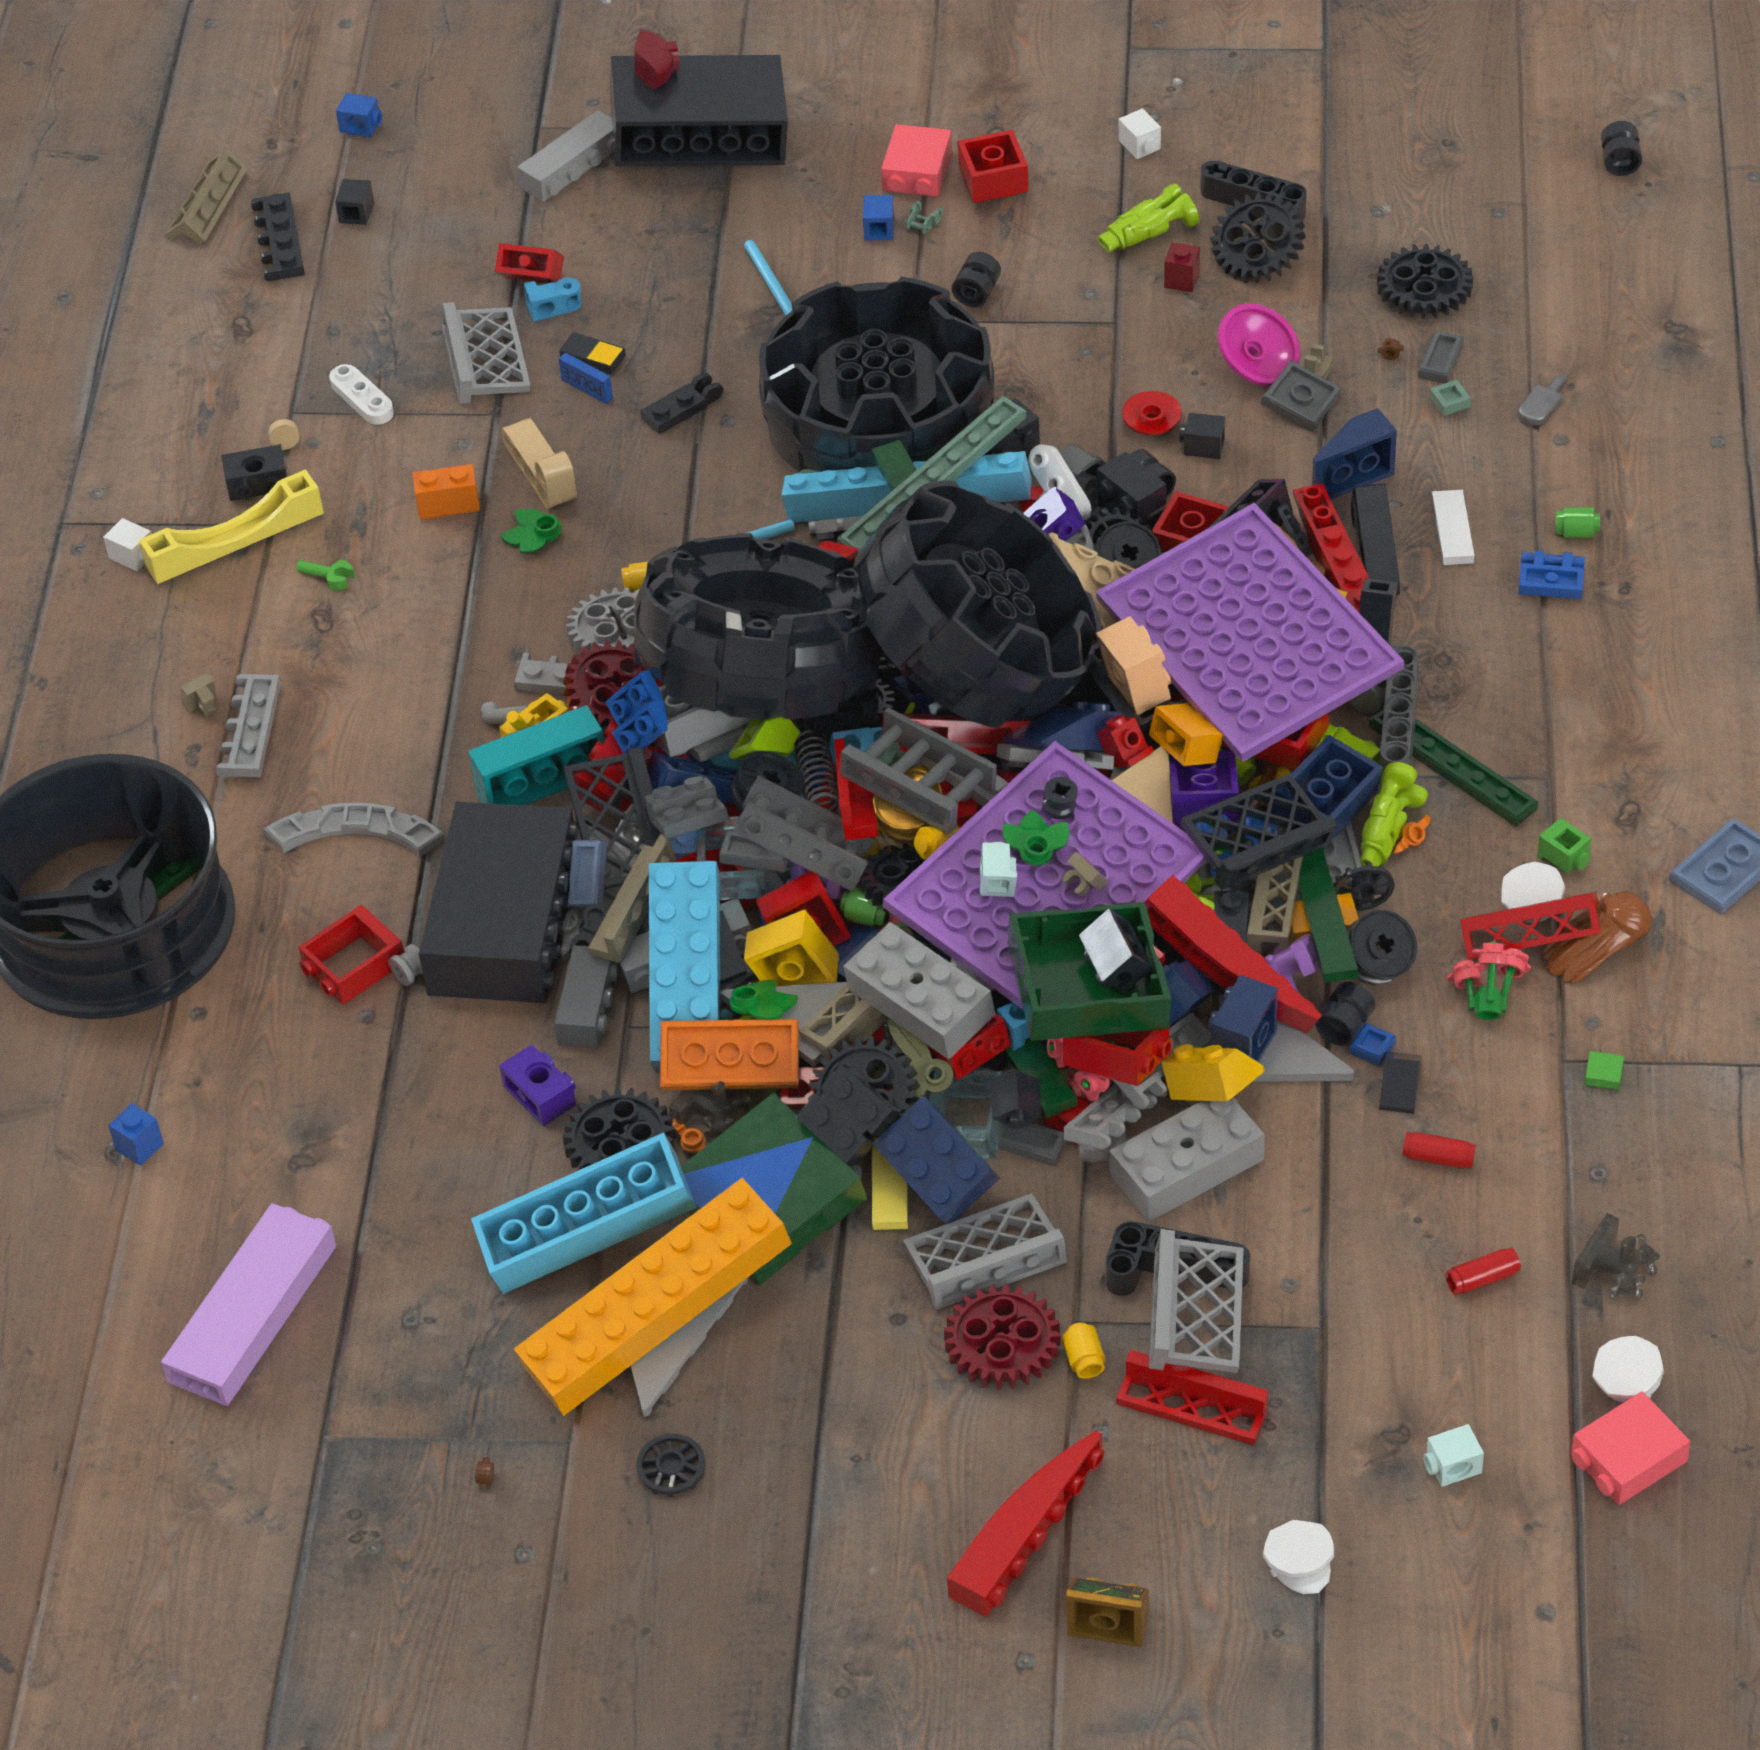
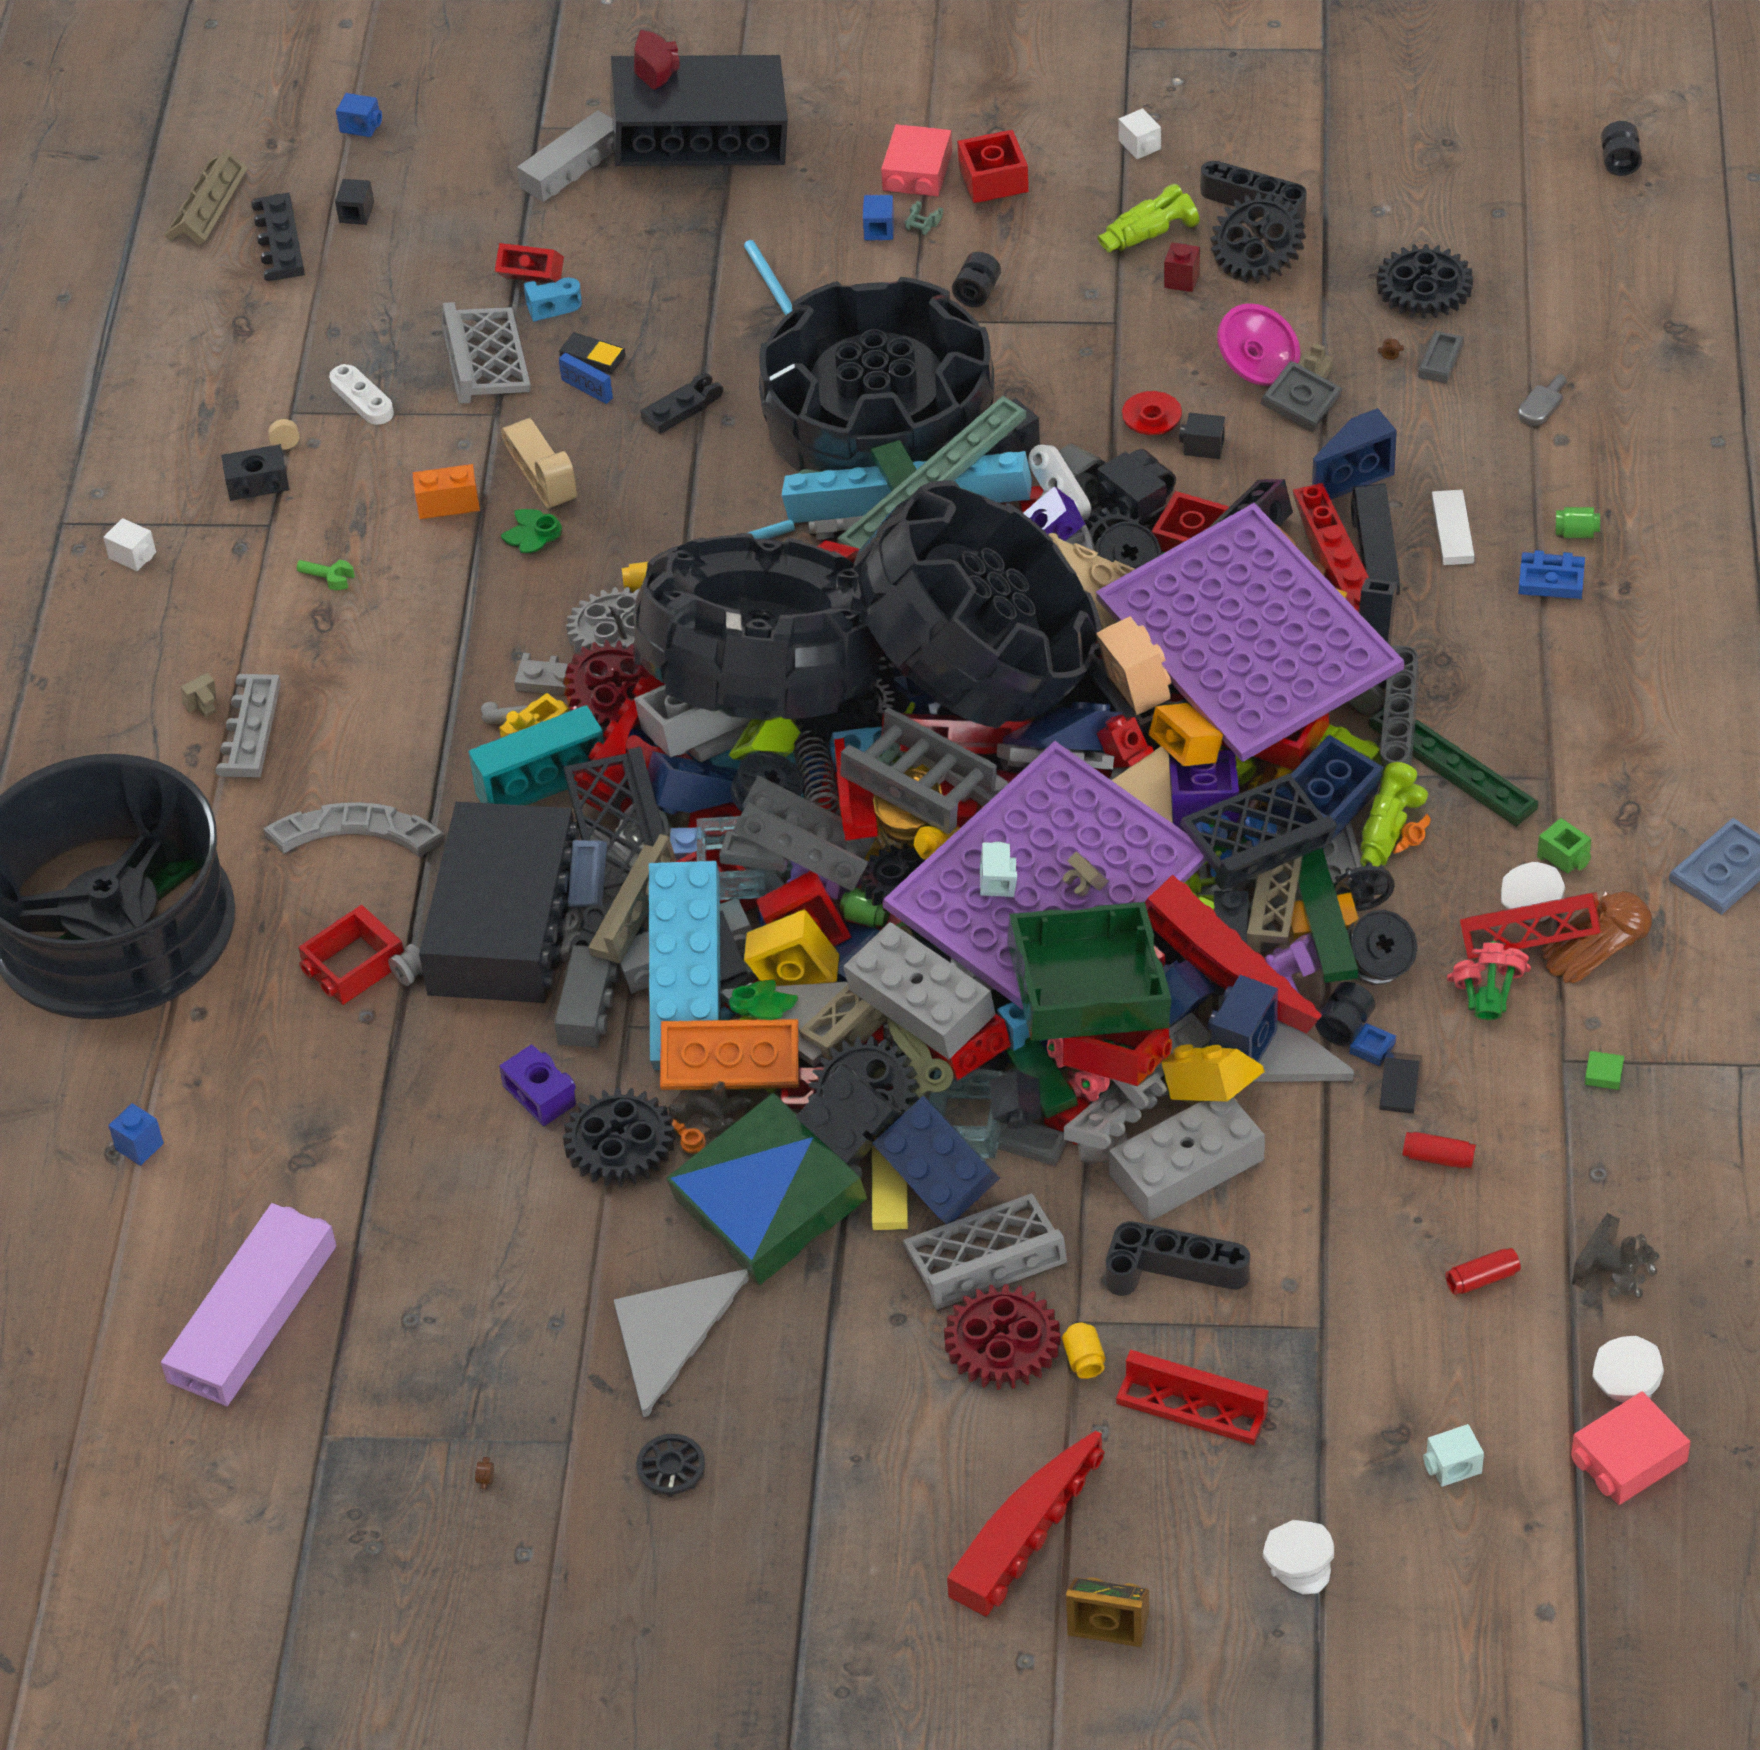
(285, 506): light yellow arch -> none
(583, 1213): medium azure brick -> none
(638, 712): blue slope -> none
(653, 1296): light orange brick -> none
(685, 807): dark grey plate -> none
(1035, 835): green plate -> none
(1053, 803): black wheel -> none
(1115, 952): brick -> none
(1165, 1306): light grey fence -> none
(1294, 529): black wheel -> none
(1450, 397): sand green plate -> none

